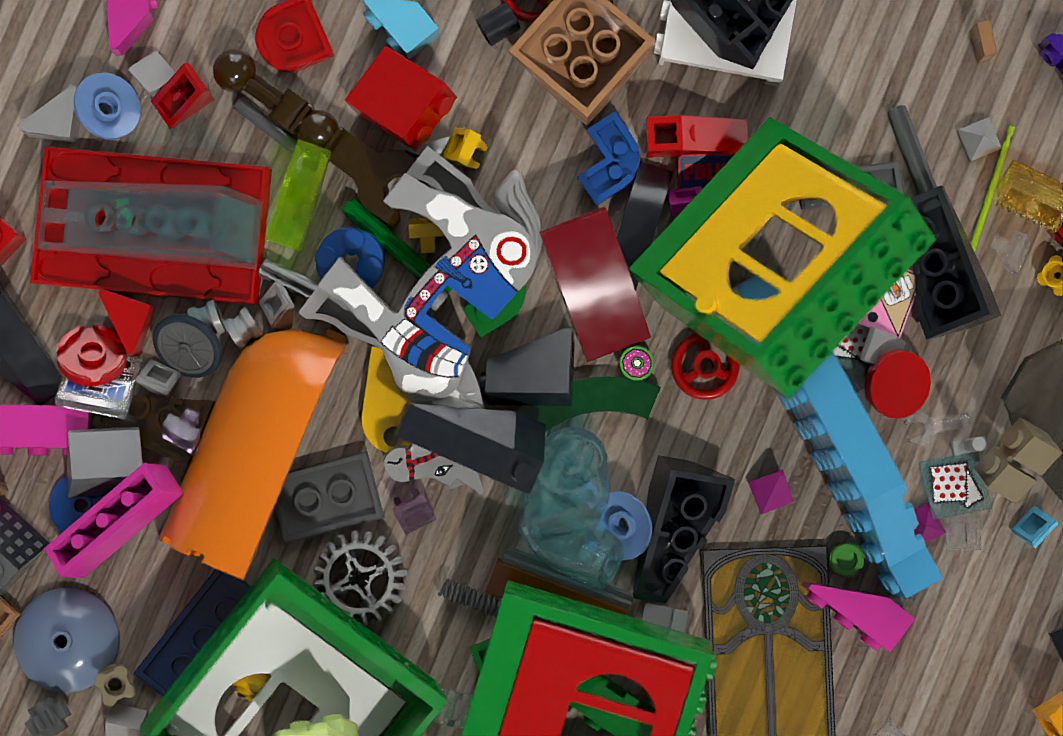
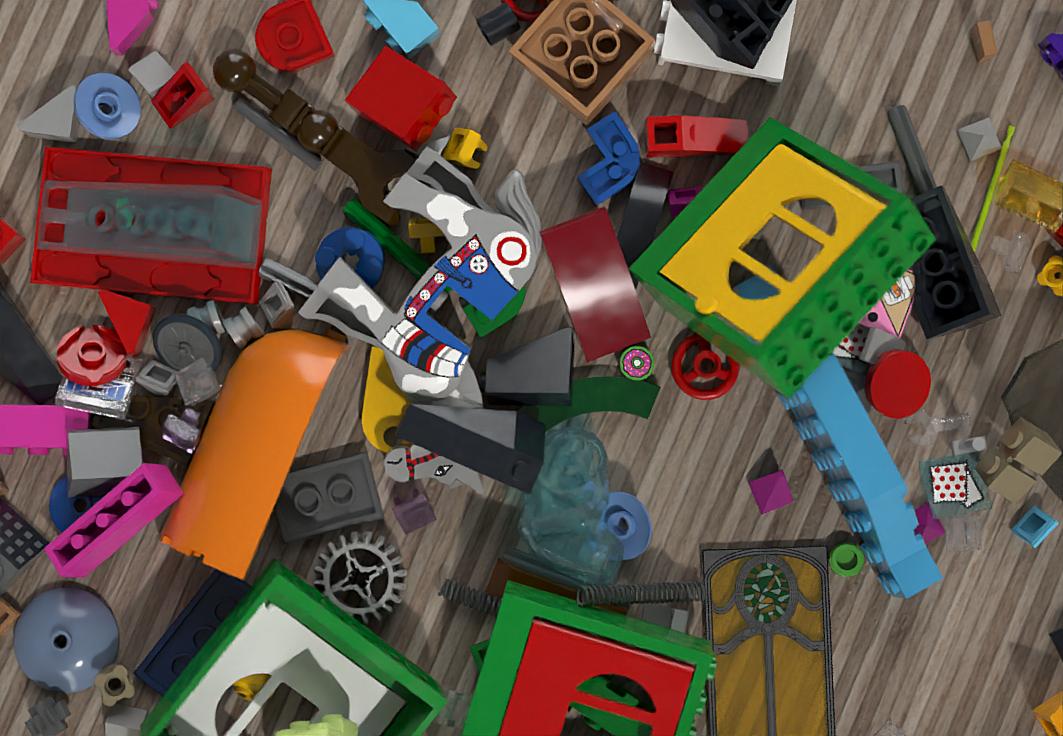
(197, 382): none -> clear tile
(298, 196): clear neon green slope -> none
(594, 589): none -> dark grey piece
(682, 507): black wedge -> none
(699, 168): slope -> none
(870, 613): dark pink slope -> none

